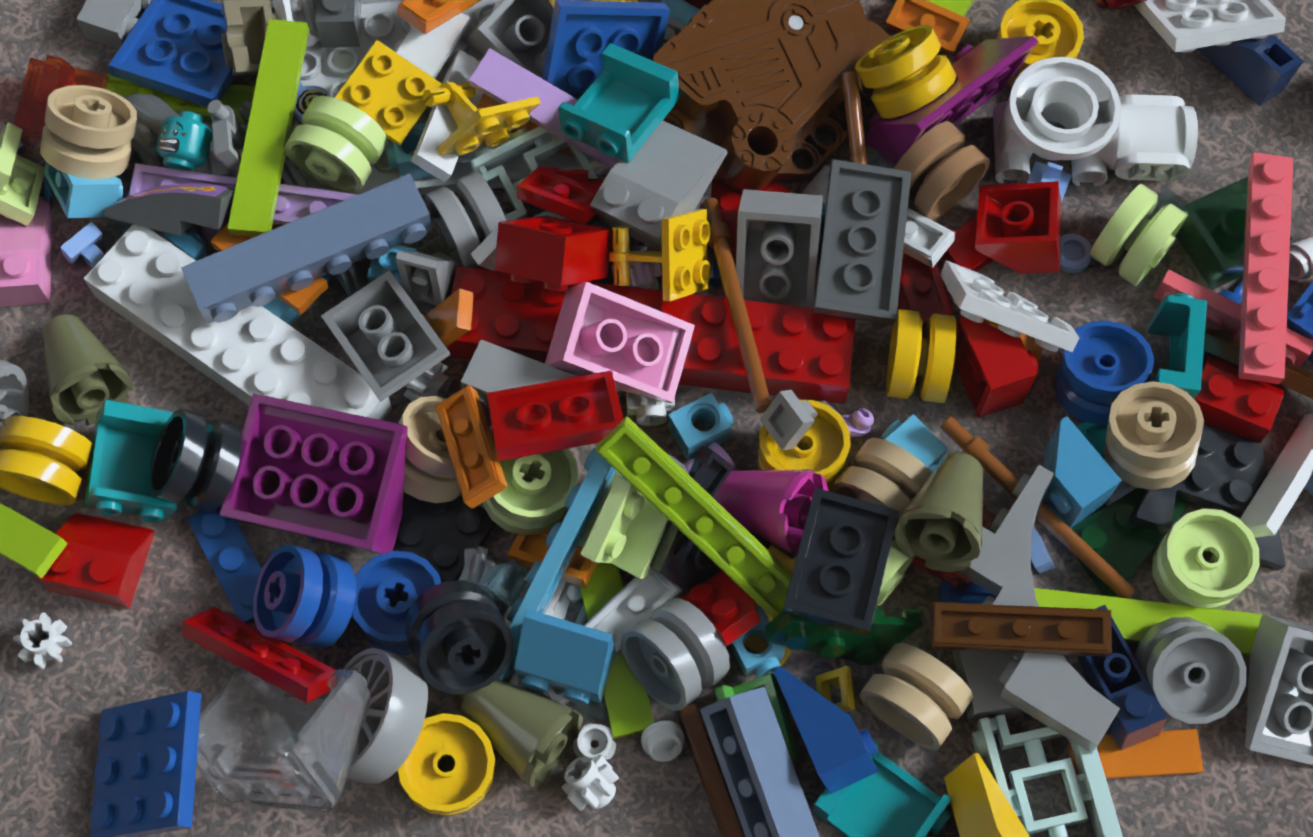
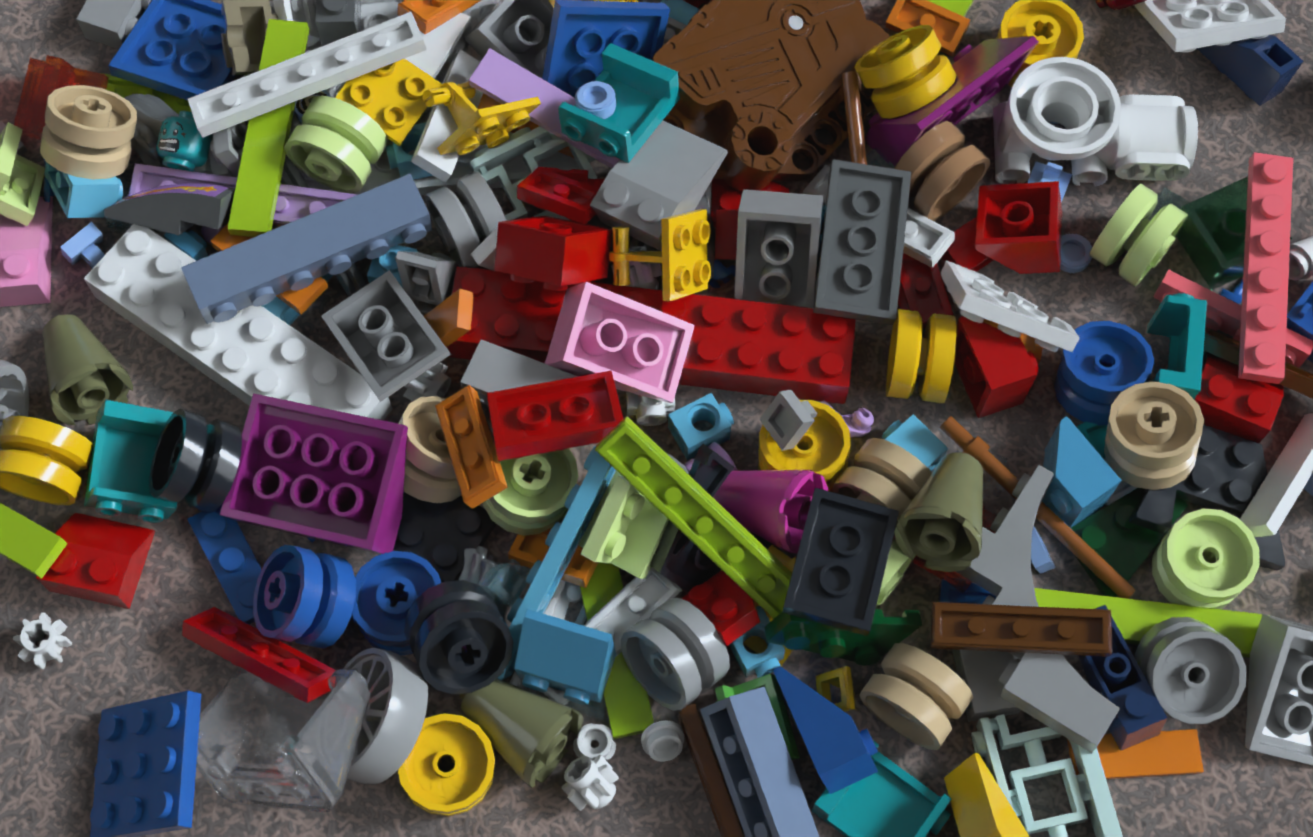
(306, 74): none -> white plate
(596, 99): none -> light blue tile
(720, 240): dark orange bar -> none

